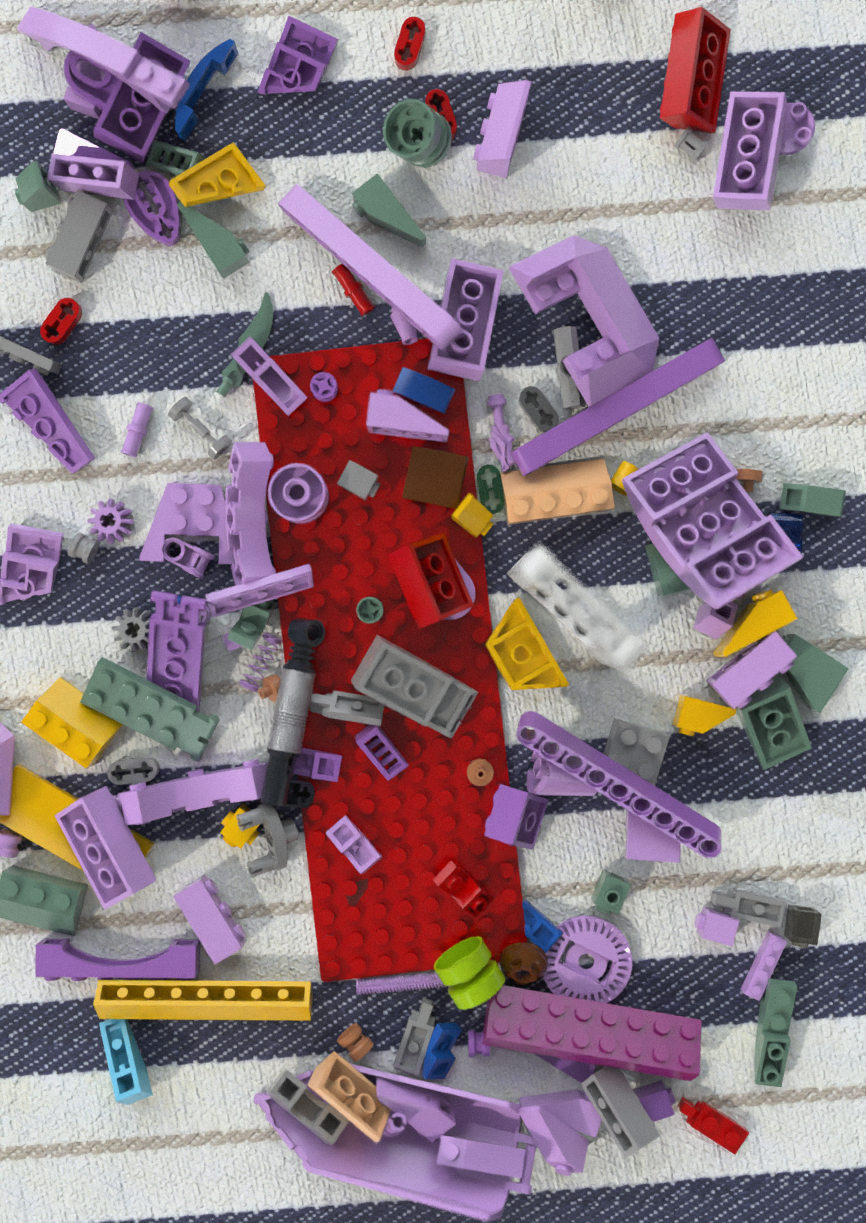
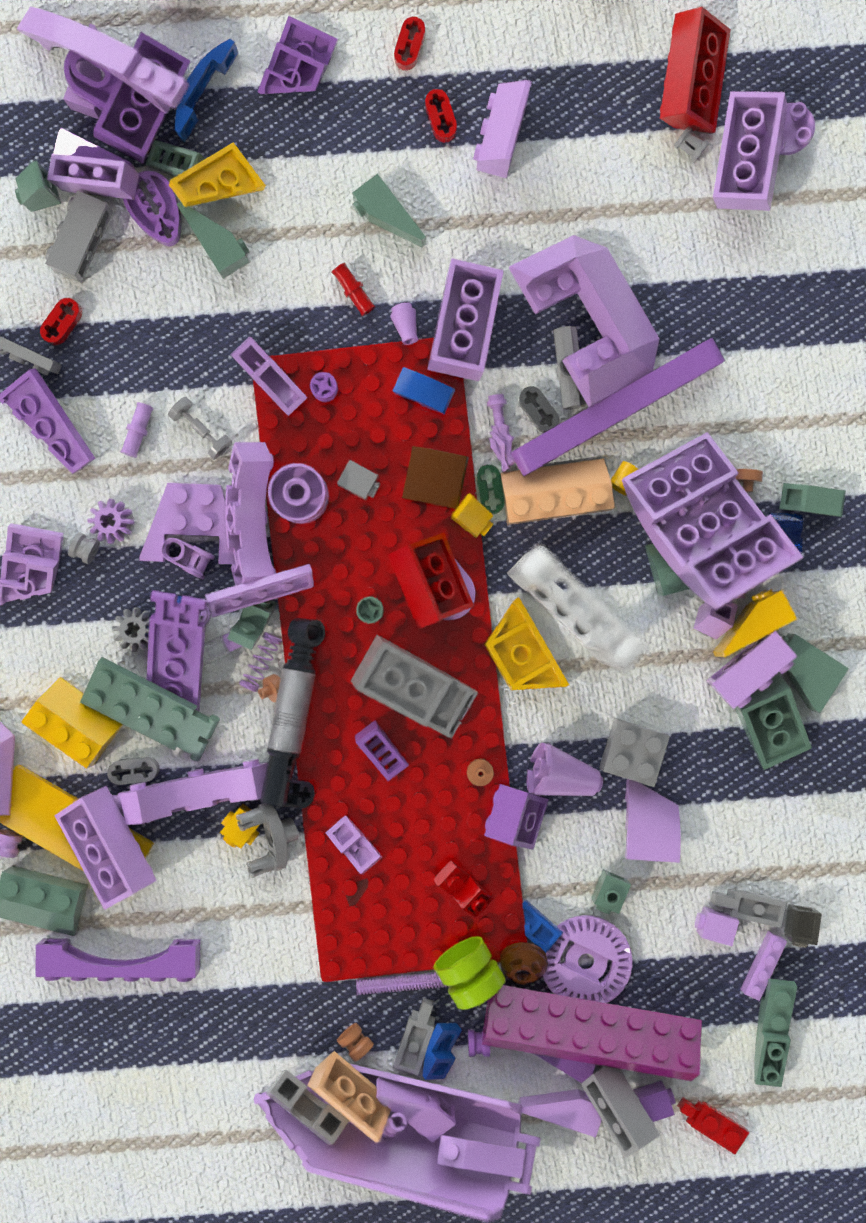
(125, 1062): medium azure slope -> none
(203, 1000): yellow brick -> none
(210, 919): lavender brick -> none
(259, 332): sand green sword -> none
(318, 764): medium lavender slope -> none
(348, 707): light grey hinge -> none
(370, 267): lavender beam -> none
(398, 418): lavender slope -> none
(407, 125): sand green wheel -> none
(556, 1141): lavender slope -> none
(699, 715): yellow slope -> none
(700, 836): medium lavender beam -> none

